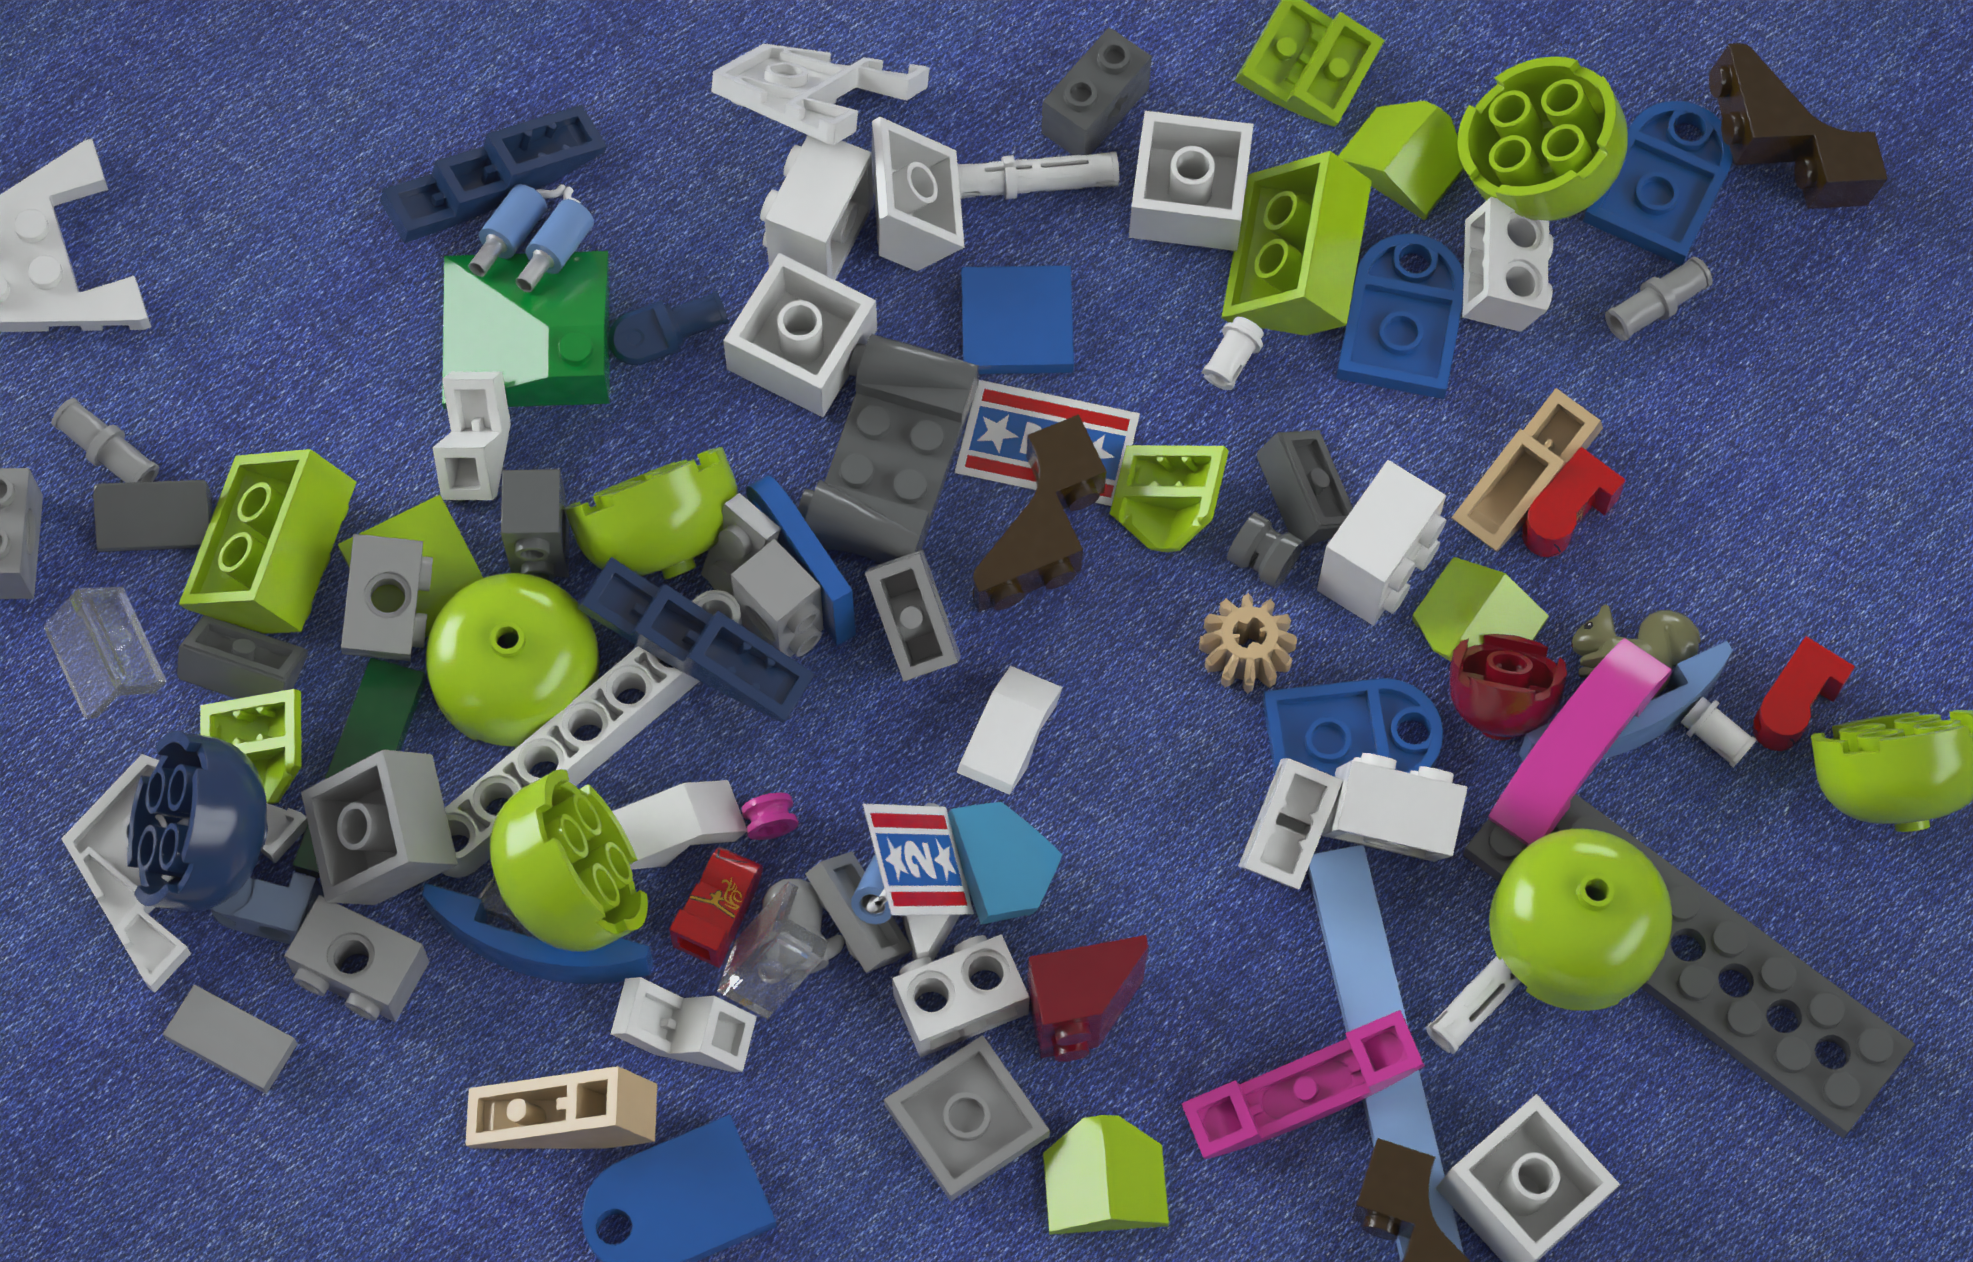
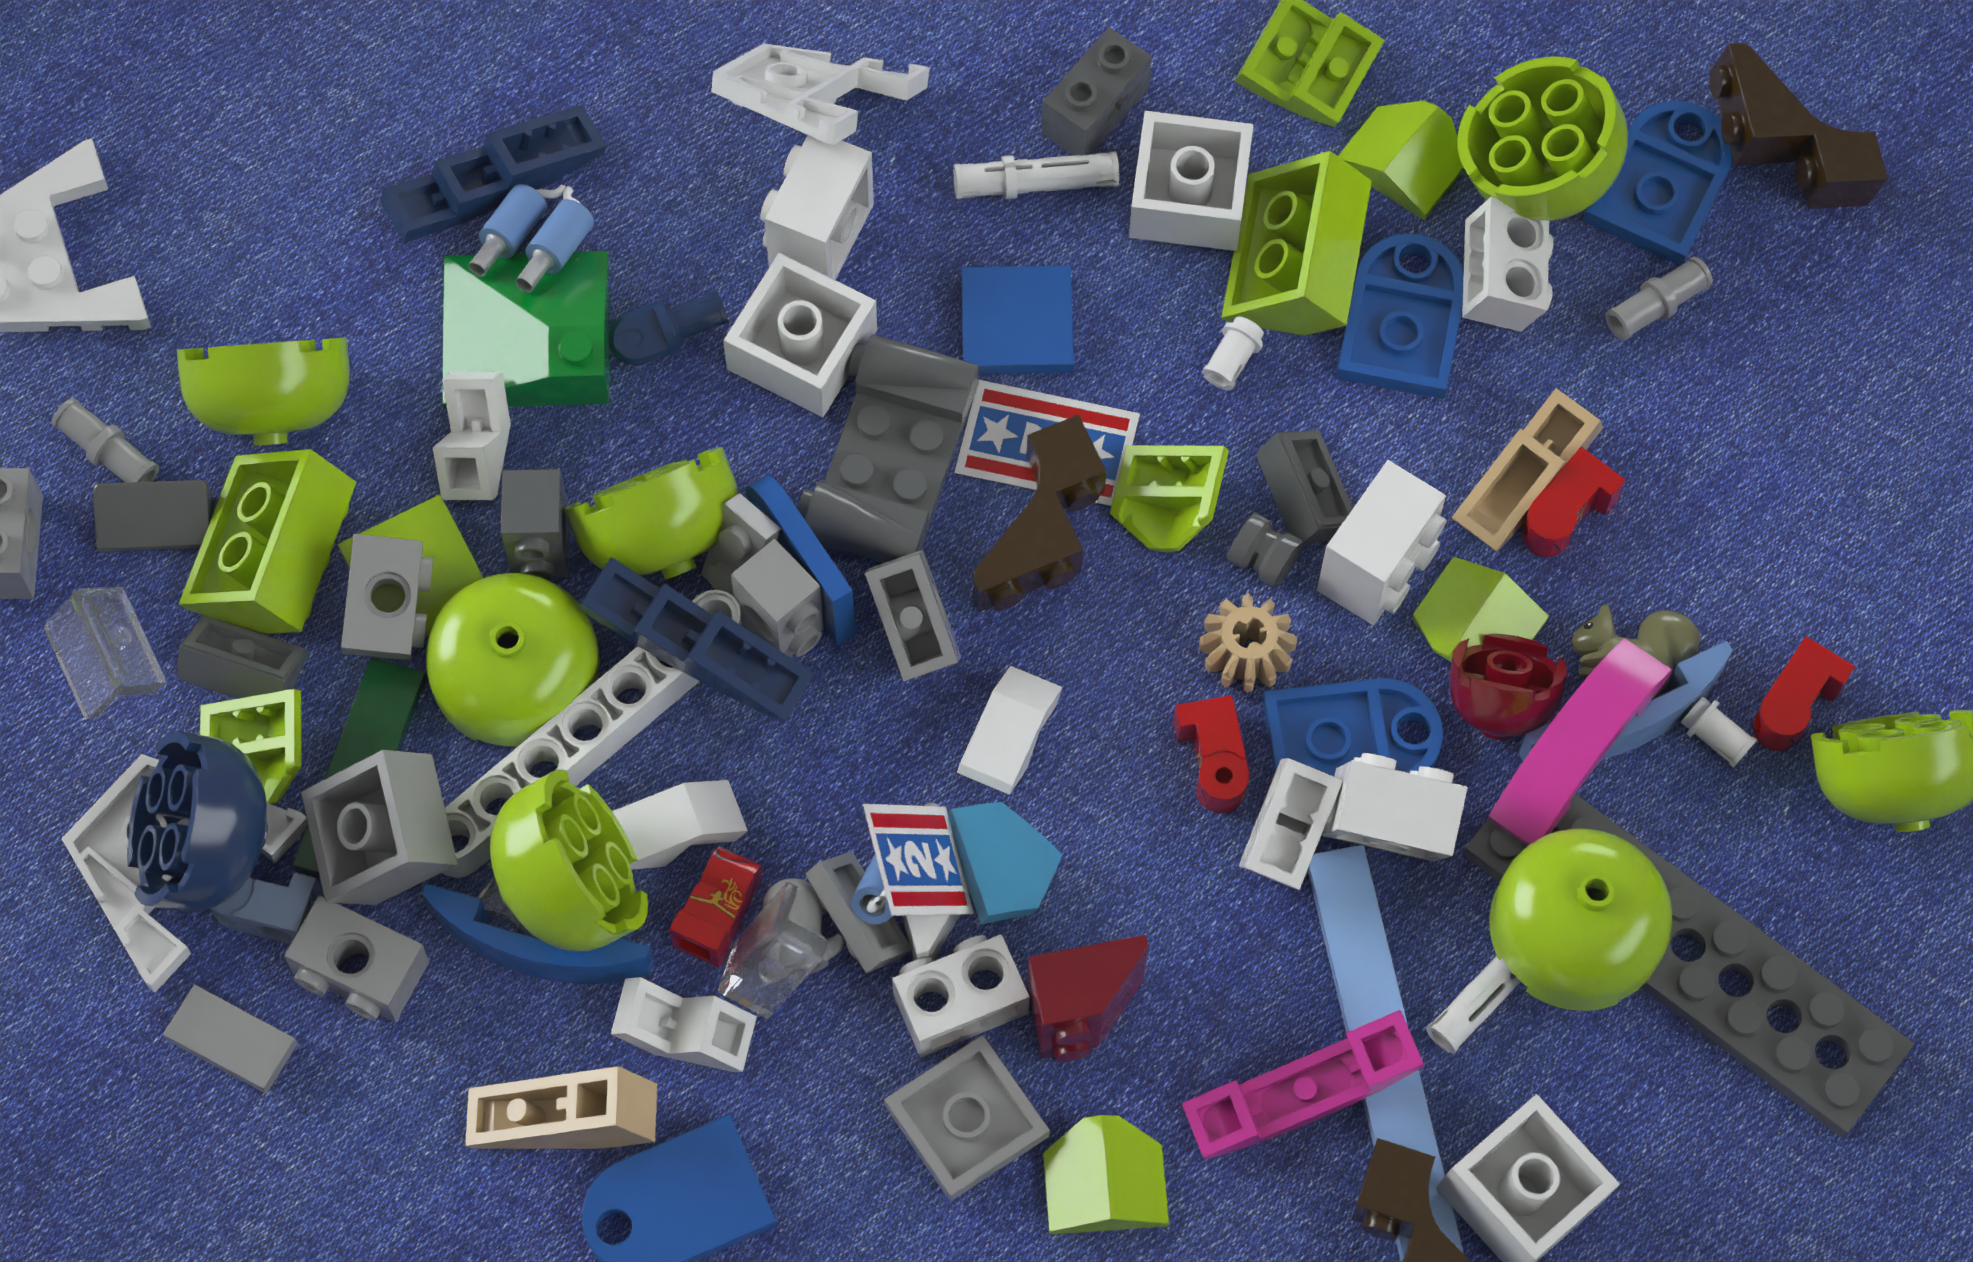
(265, 386): none -> lime cylinder
(769, 816): dark pink bush -> none
(915, 196): white slope -> none
(1218, 750): none -> red leg

